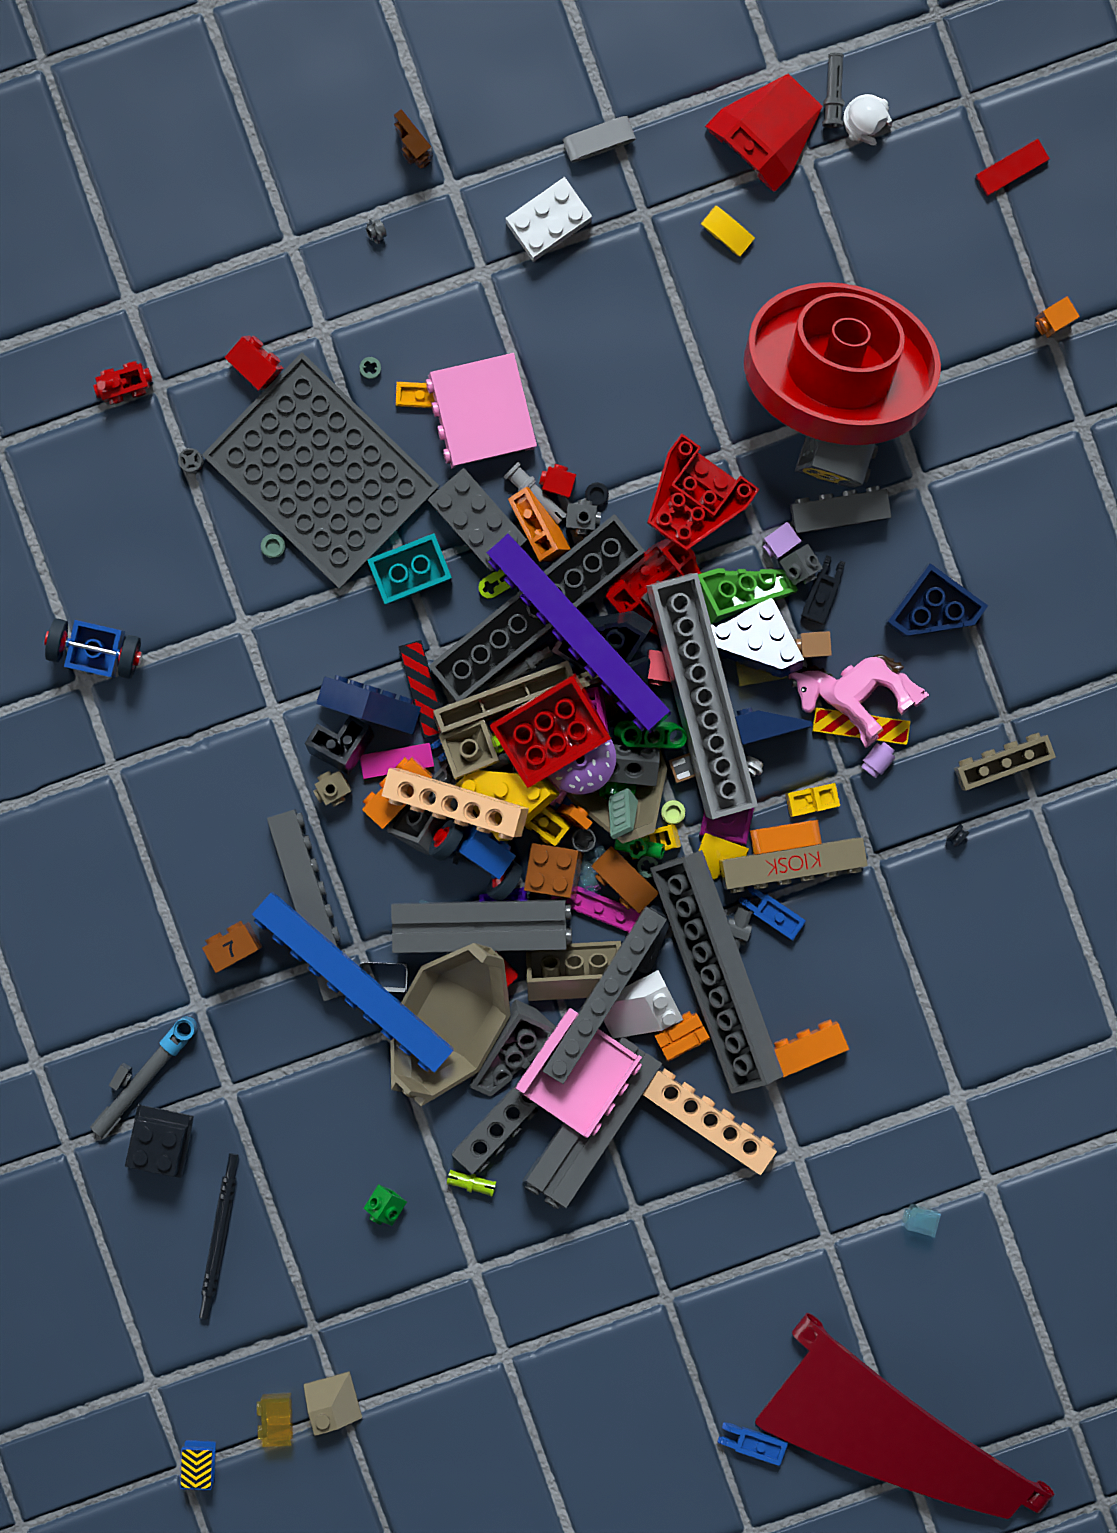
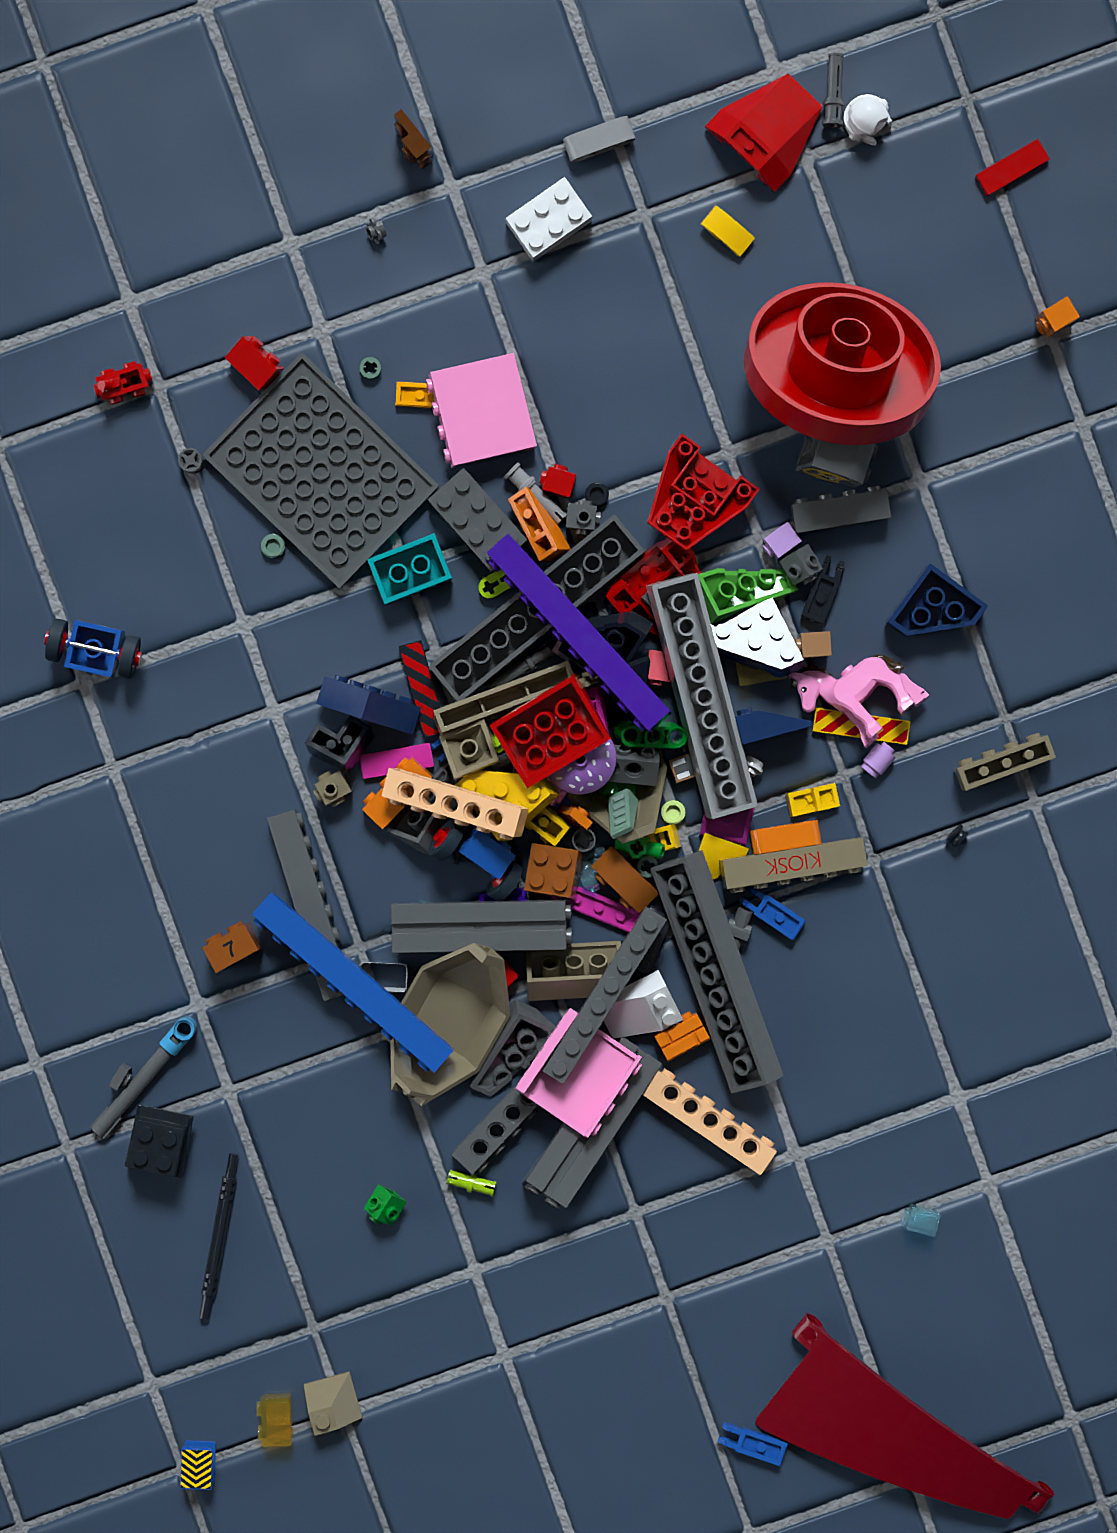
(810, 1047): orange brick -> none

